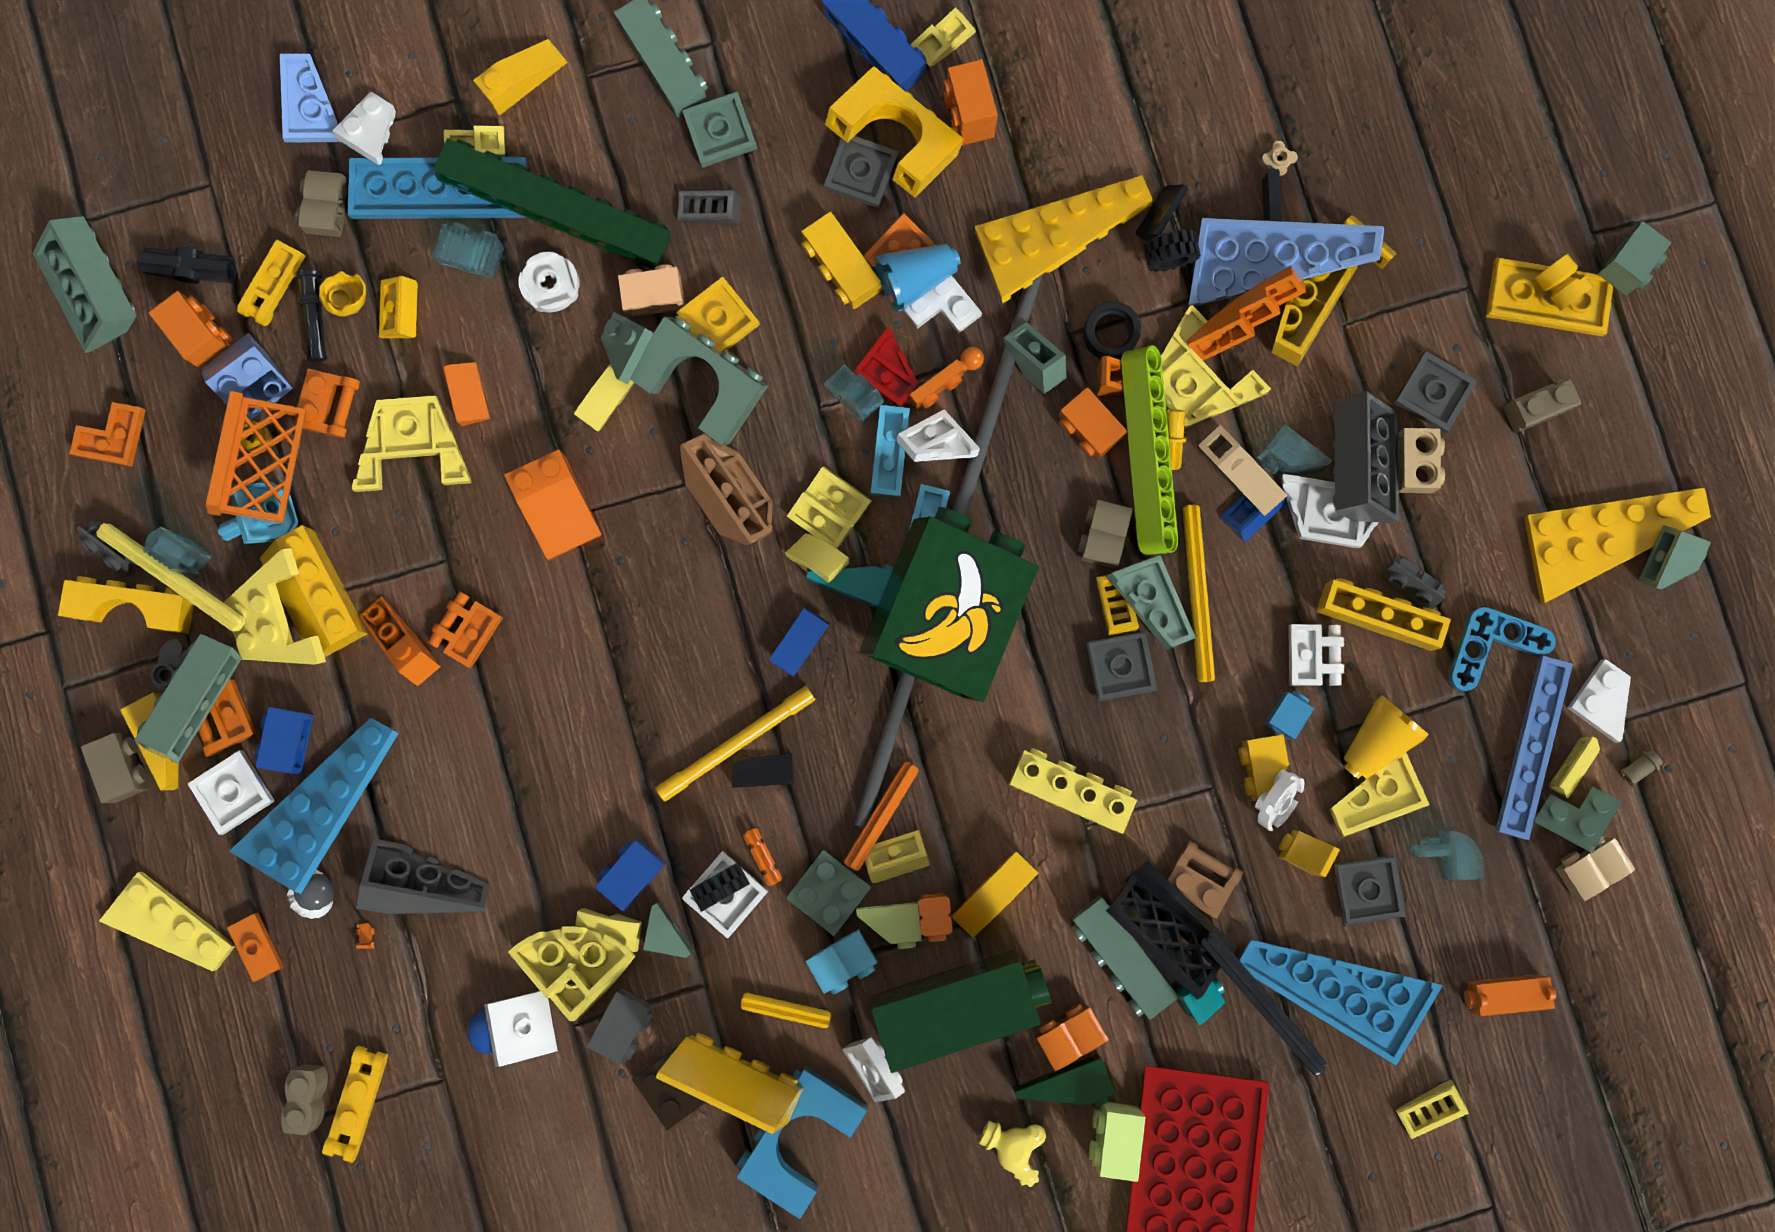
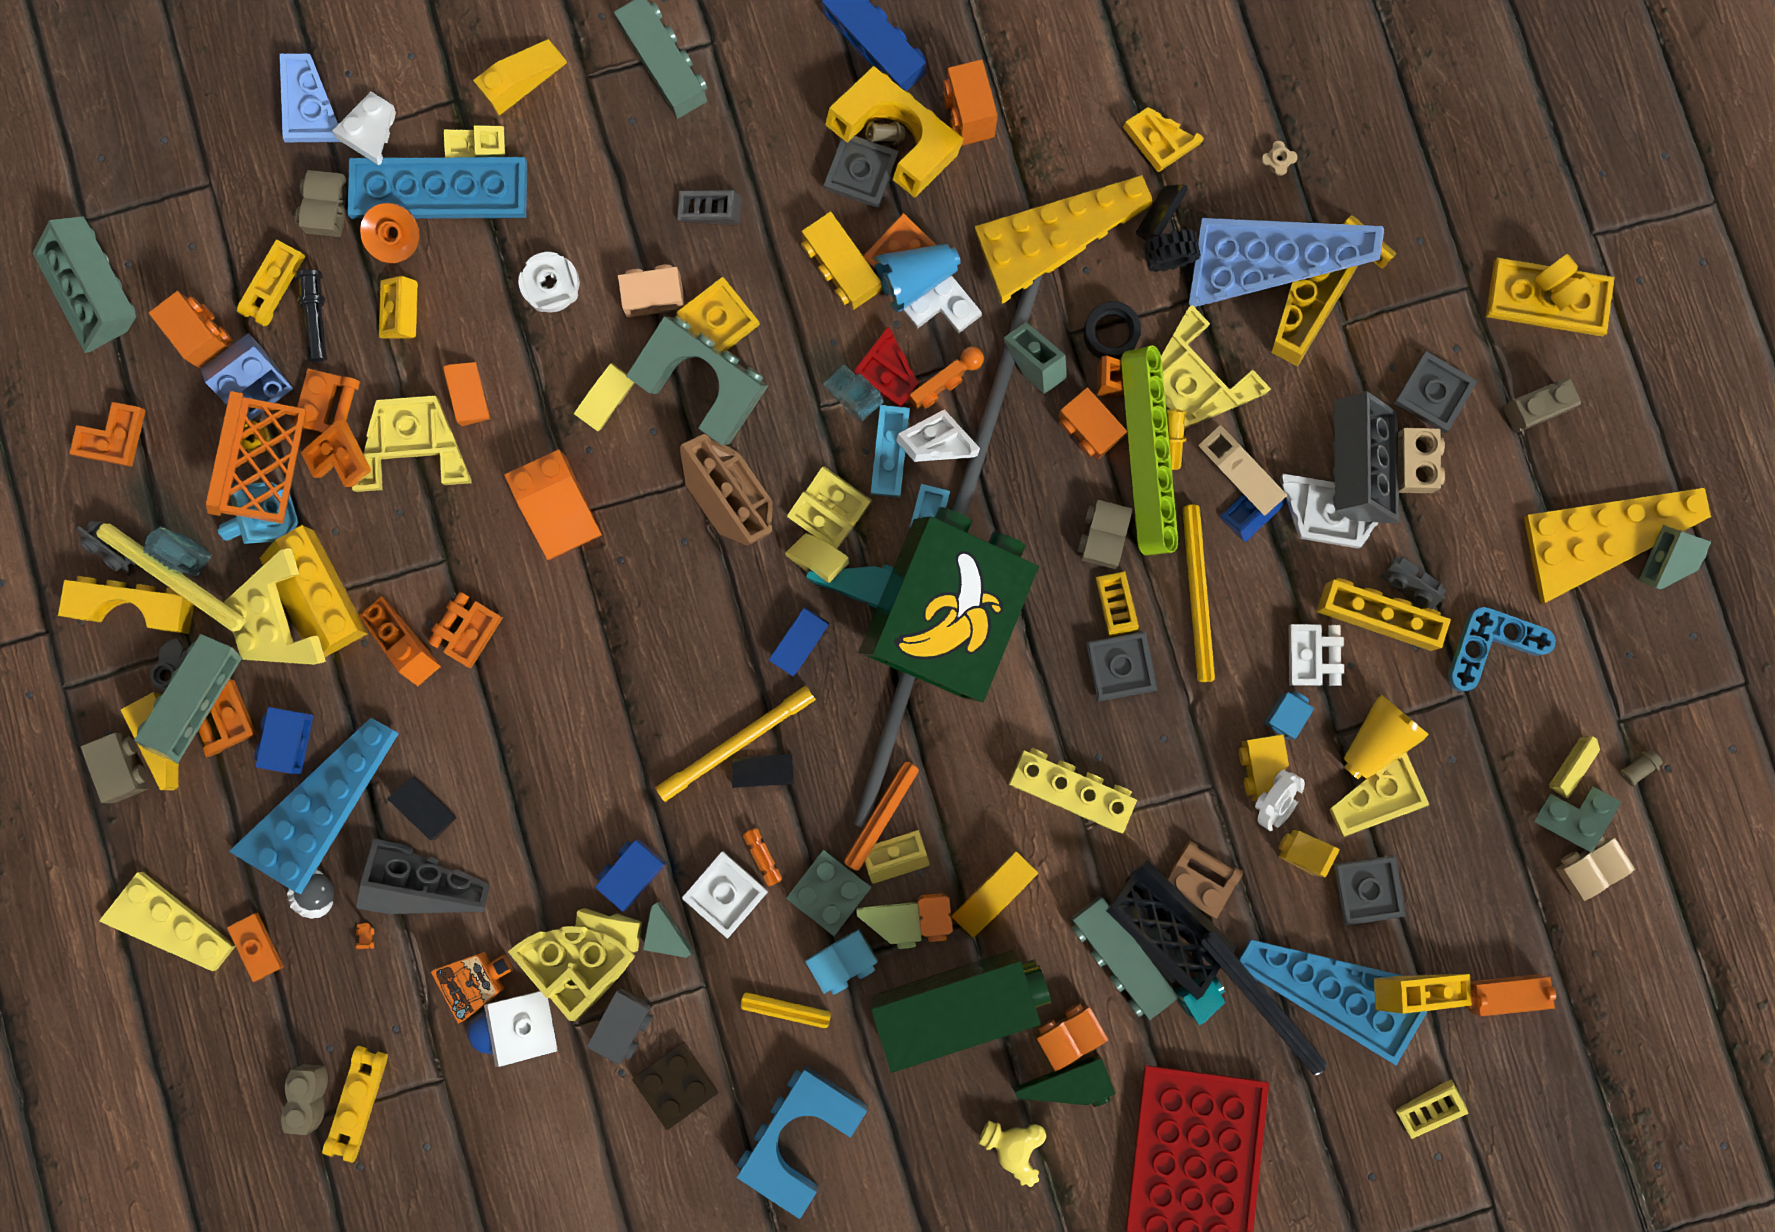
(187, 265): black piece -> none
(231, 792): white plate -> none
(337, 449): none -> orange plate
(342, 294): yellow hair -> none
(376, 235): none -> orange dish
(422, 808): none -> black slope
(468, 250): clear light blue brick -> none
(471, 983): none -> torso
(552, 204): dark green brick -> none
(624, 345): sand green wing -> none
(719, 129): sand green plate -> none
(719, 886): black tyre -> none
(732, 1082): yellow slope -> none
(873, 1070): white plate -> none
(892, 133): none -> dark tan pin
(944, 38): light yellow slope -> none
(1118, 1141): yellowish green brick -> none
(1154, 600): sand green wing -> none
(1160, 138): none -> yellow wing
(1239, 318): orange slope -> none
(1271, 195): black tile -> none
(1292, 454): clear light blue slope -> none
(1422, 992): none -> yellow slope
(1459, 855): clear light blue brick -> none
(1534, 747): medium blue plate -> none
(1604, 700): white wing -> none
(1635, 258): sand green brick -> none

